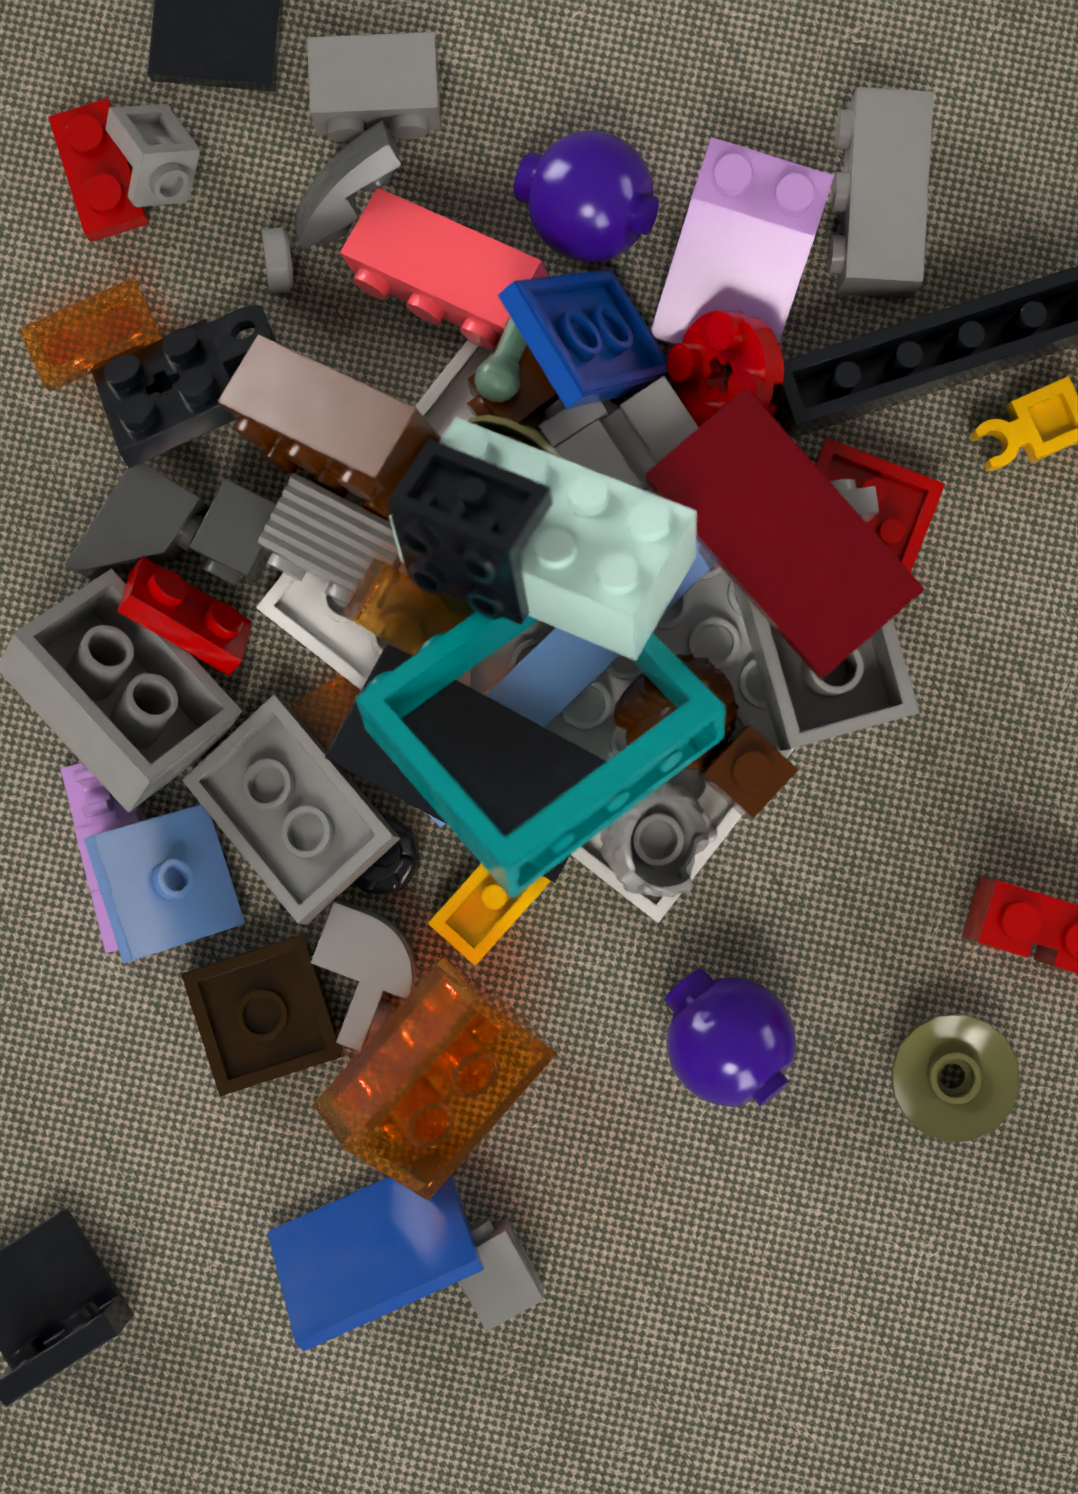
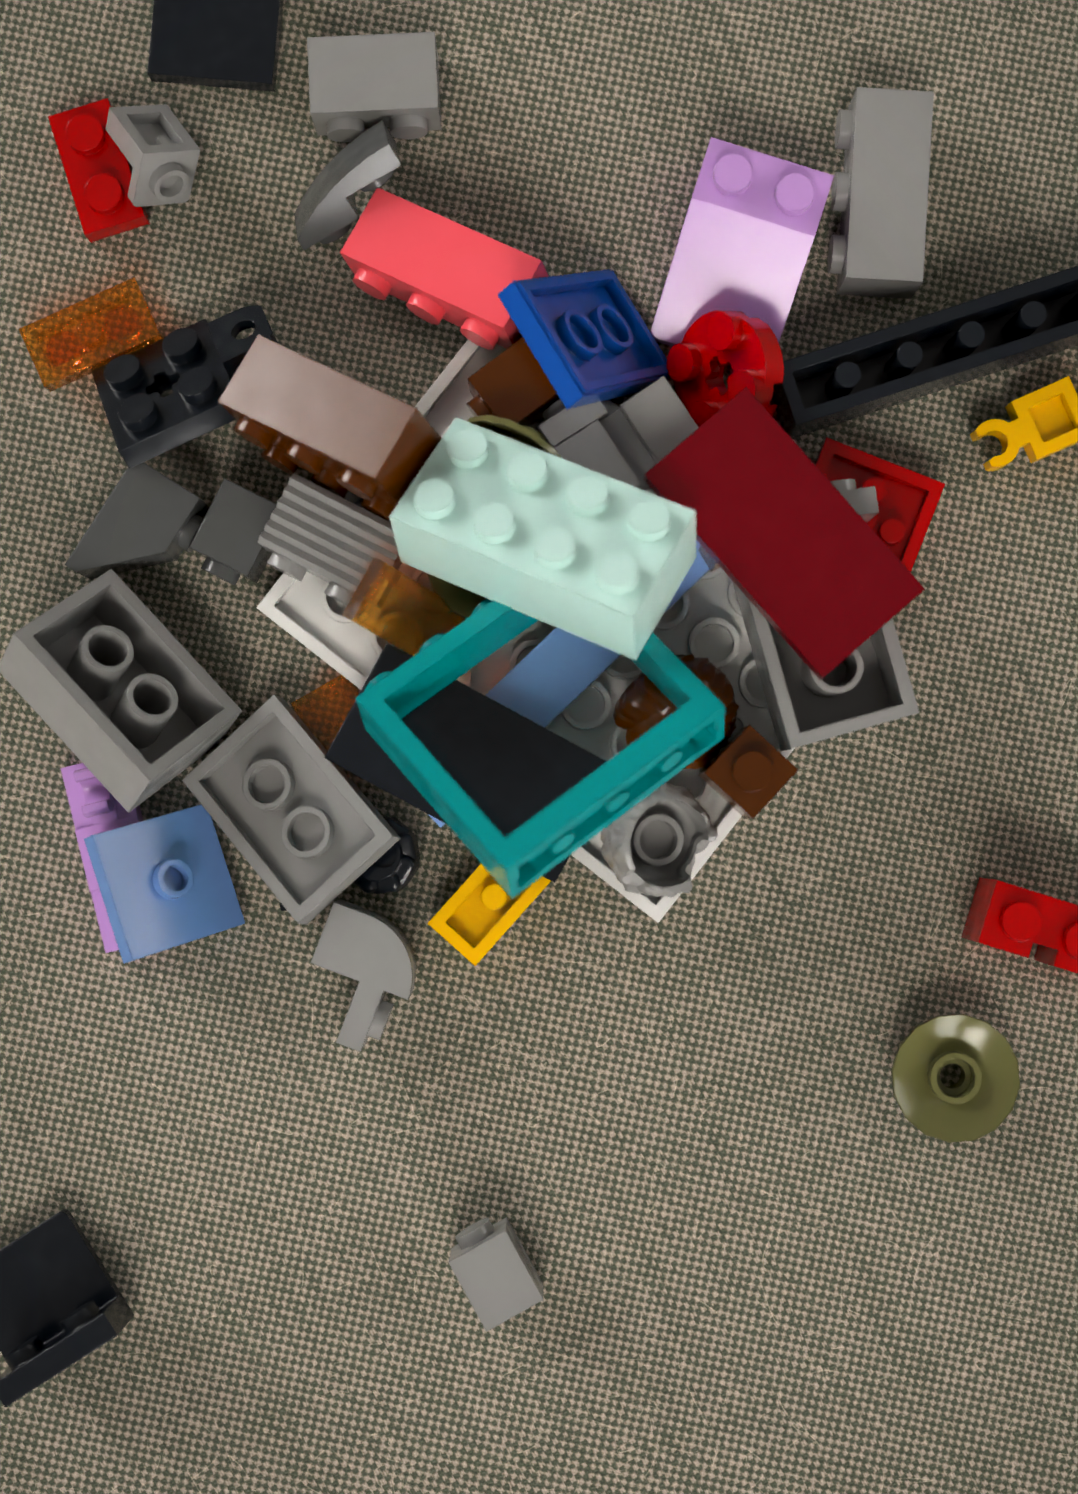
(185, 615): red plate -> none
(262, 1014): dark brown plate -> none
(277, 260): light grey tile -> none
(370, 1257): blue tile -> none
(433, 1080): clear orange brick -> none
(466, 527): black bracket -> none
(499, 375): sand green piece -> none
(588, 195): dark purple brick -> none
(729, 1039): dark purple brick -> none

